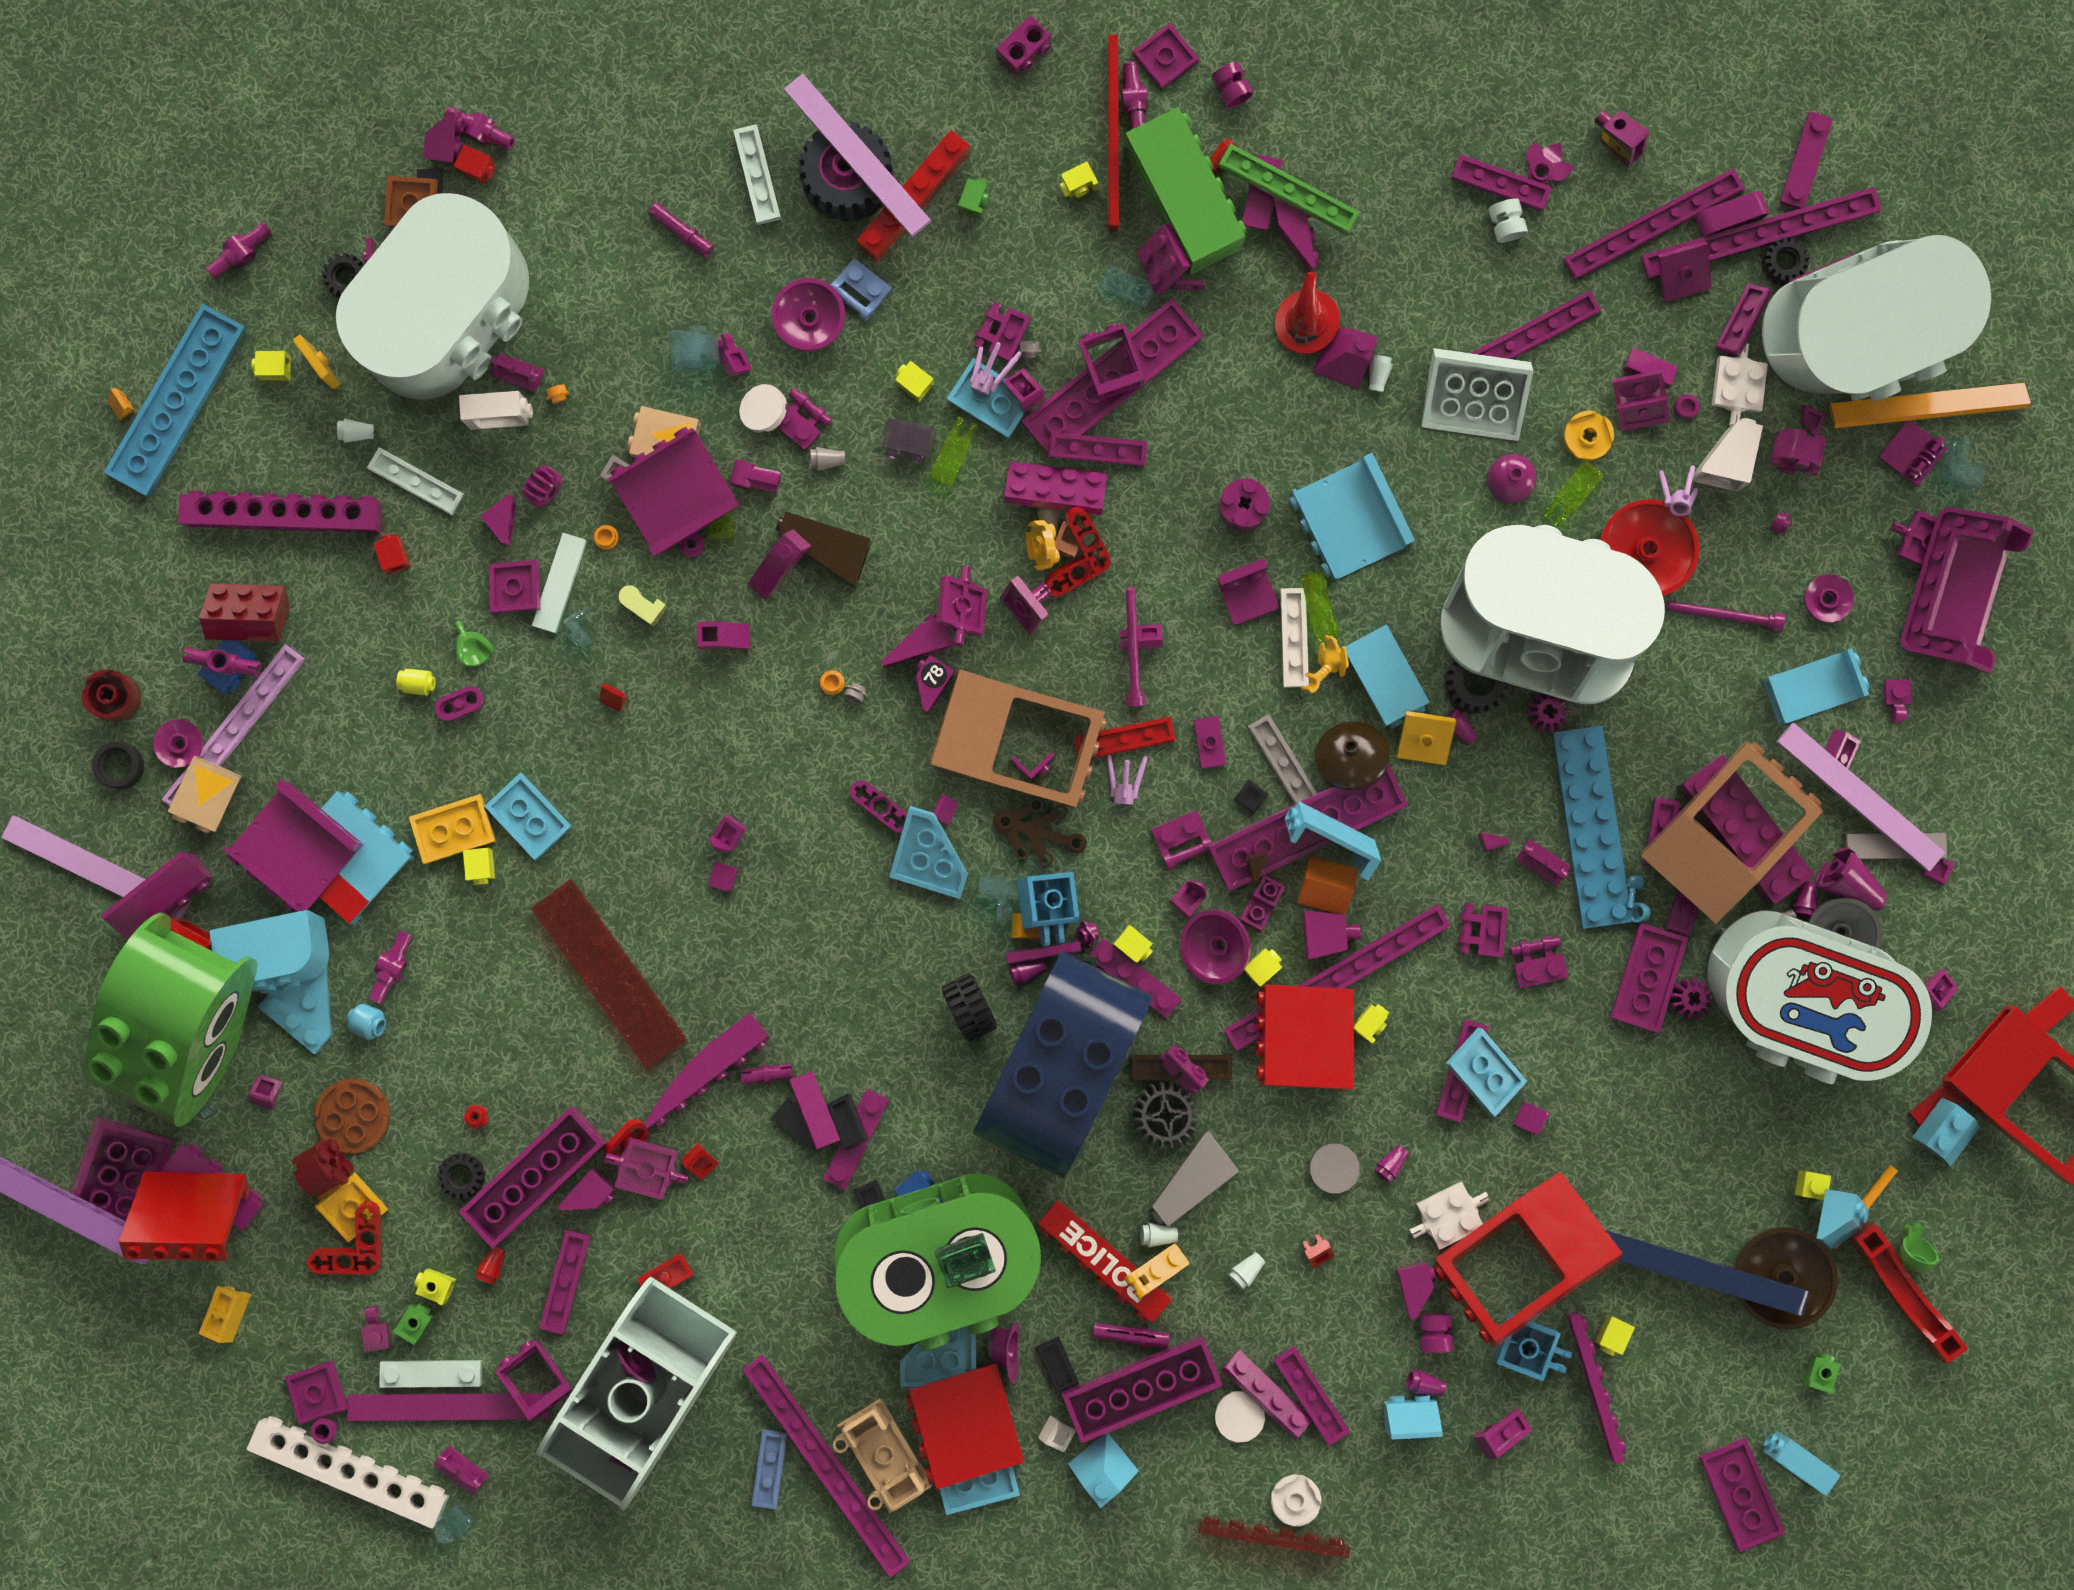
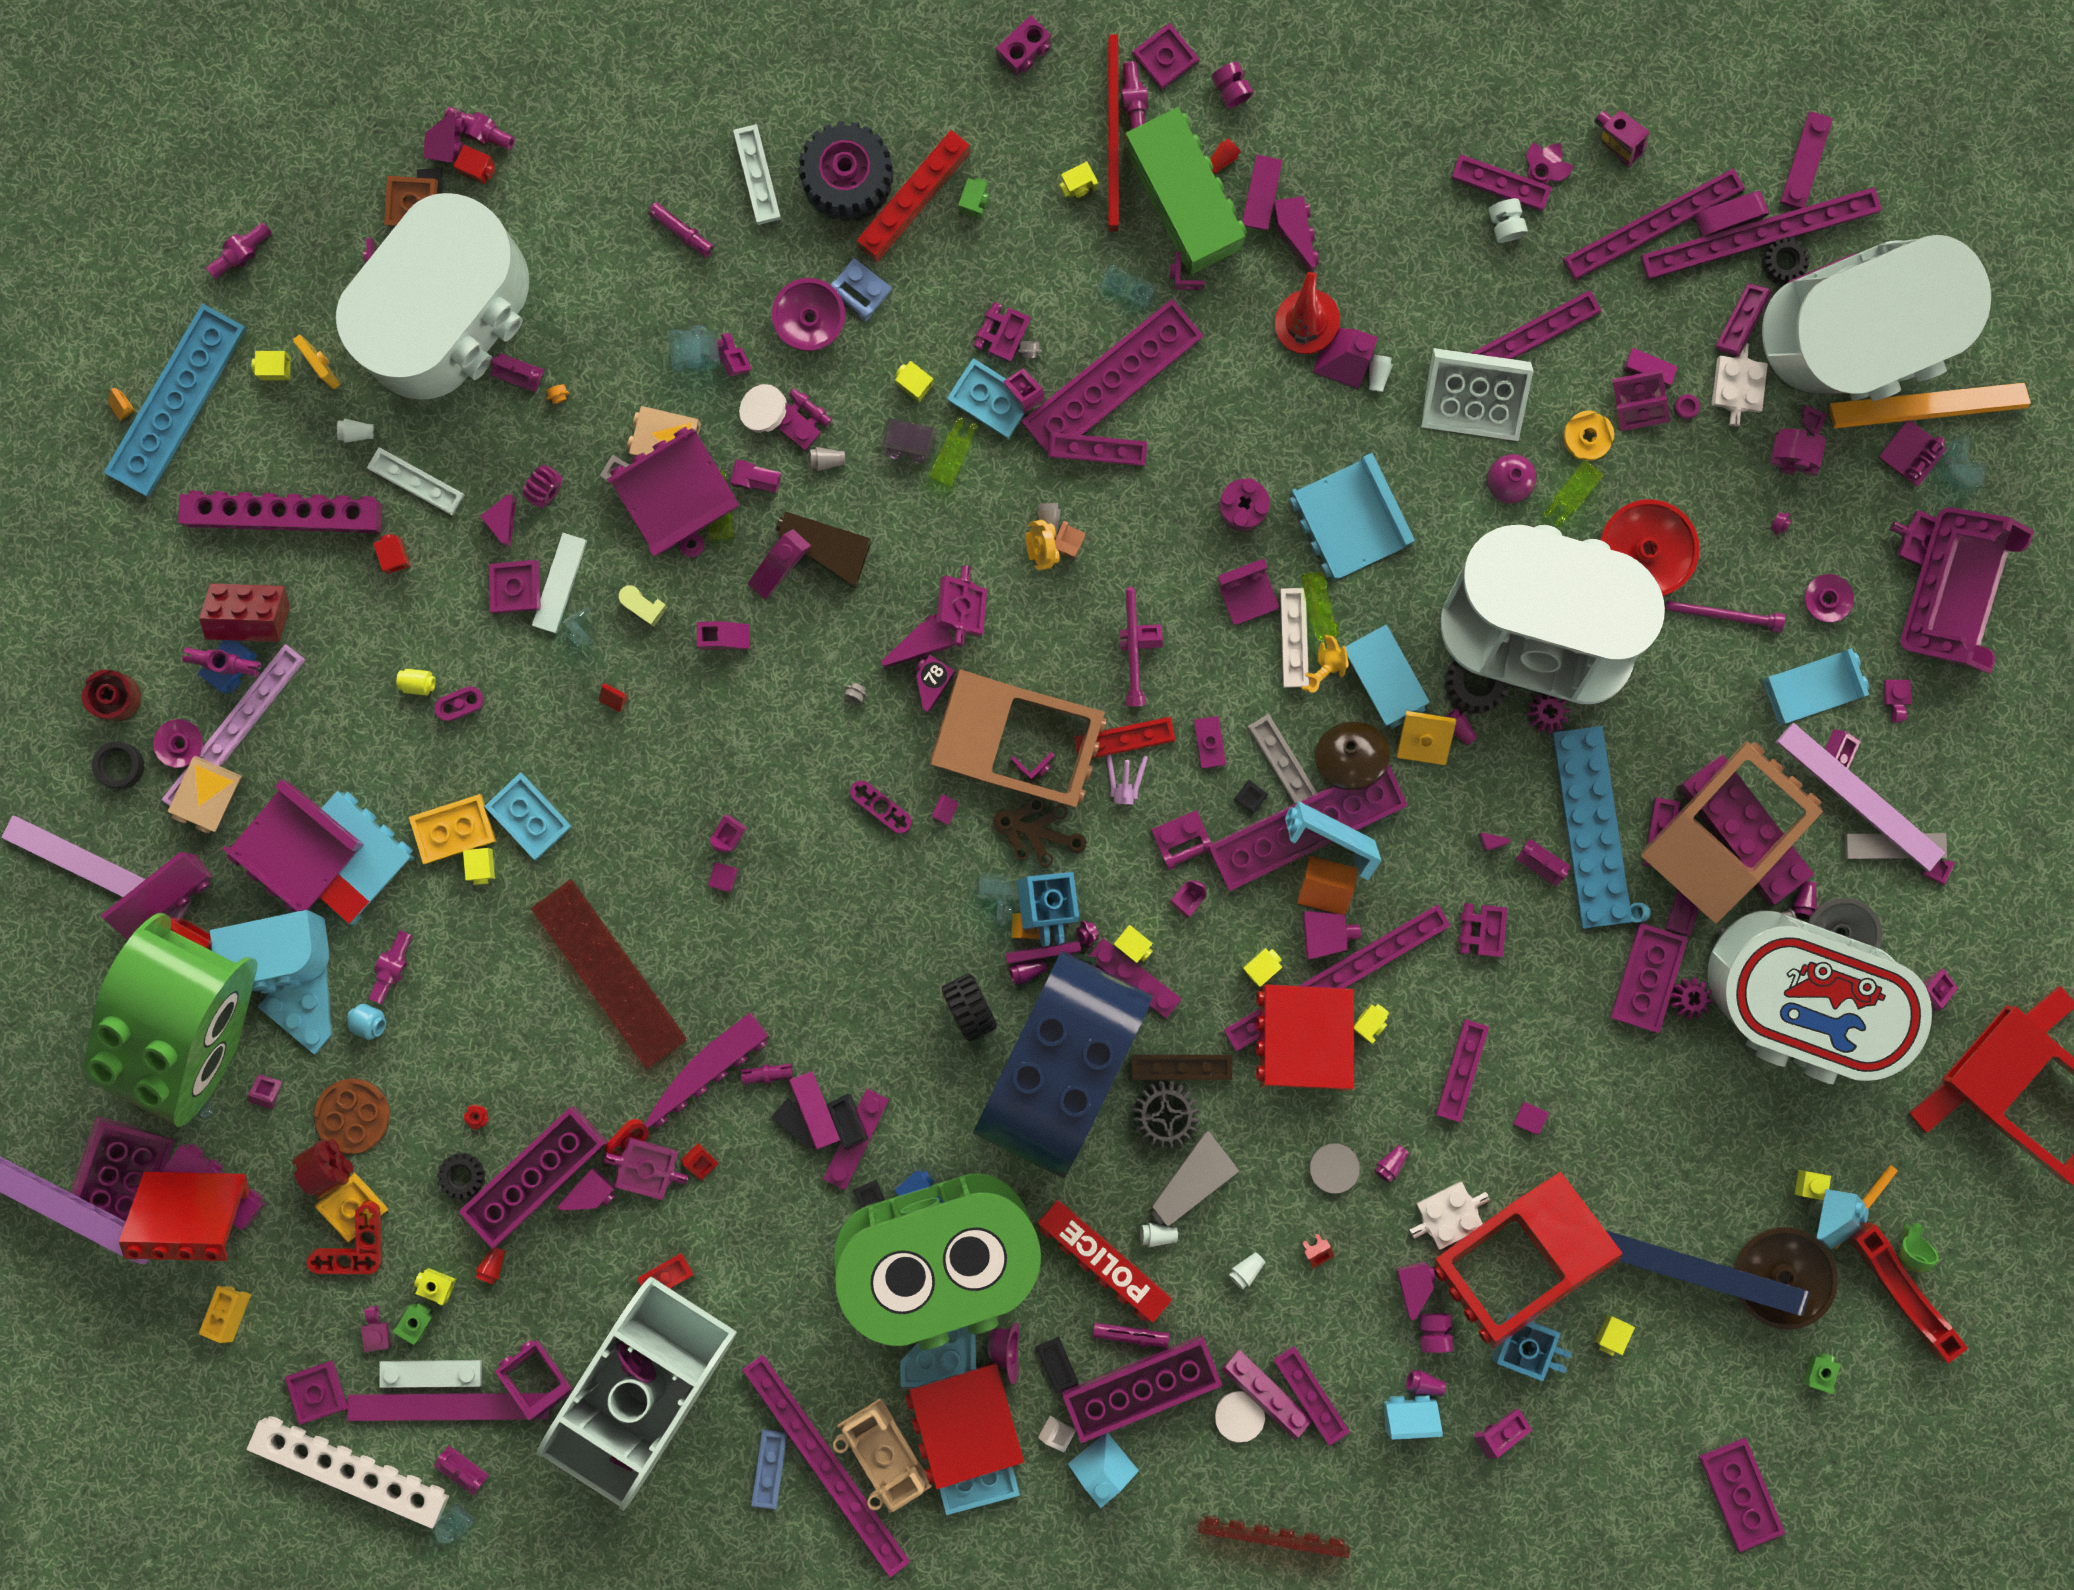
(319, 1431): magenta cone -> none
(334, 267): black tyre -> none
(472, 647): bright green piece -> none
(495, 410): white window -> none
(565, 1282): magenta plate -> none
(606, 537): light orange plate -> none
(832, 682): light orange plate -> none
(857, 155): lavender tile -> none
(927, 856): medium azure plate -> none
(964, 1260): clear green bracket -> none
(982, 381): lavender plant -> none
(1026, 604): magenta tile -> none
(1055, 487): magenta plate -> none
(1087, 561): red beam -> none
(1120, 384): magenta window -> none
(1157, 1271): yellow plate -> none
(1163, 259): magenta plate -> none
(1192, 1077): magenta hinge -> none
(1202, 949): magenta dish -> none
(1255, 864): dark brown slope -> none
(1262, 903): magenta slope -> none
(1289, 189): bright green tile -> none
(1292, 1491): white tile -> none
(1486, 1072): medium azure plate -> none
(1539, 970): magenta plate -> none
(1600, 1397): magenta plate -> none
(1634, 883): dark azure hand -> none
(1681, 500): lavender plant -> none
(1684, 271): magenta plate -> none
(1732, 457): white slope -> none
(1800, 1462): medium azure window -> none
(1850, 878): magenta cone -> none
(1946, 1131): medium azure slope -> none

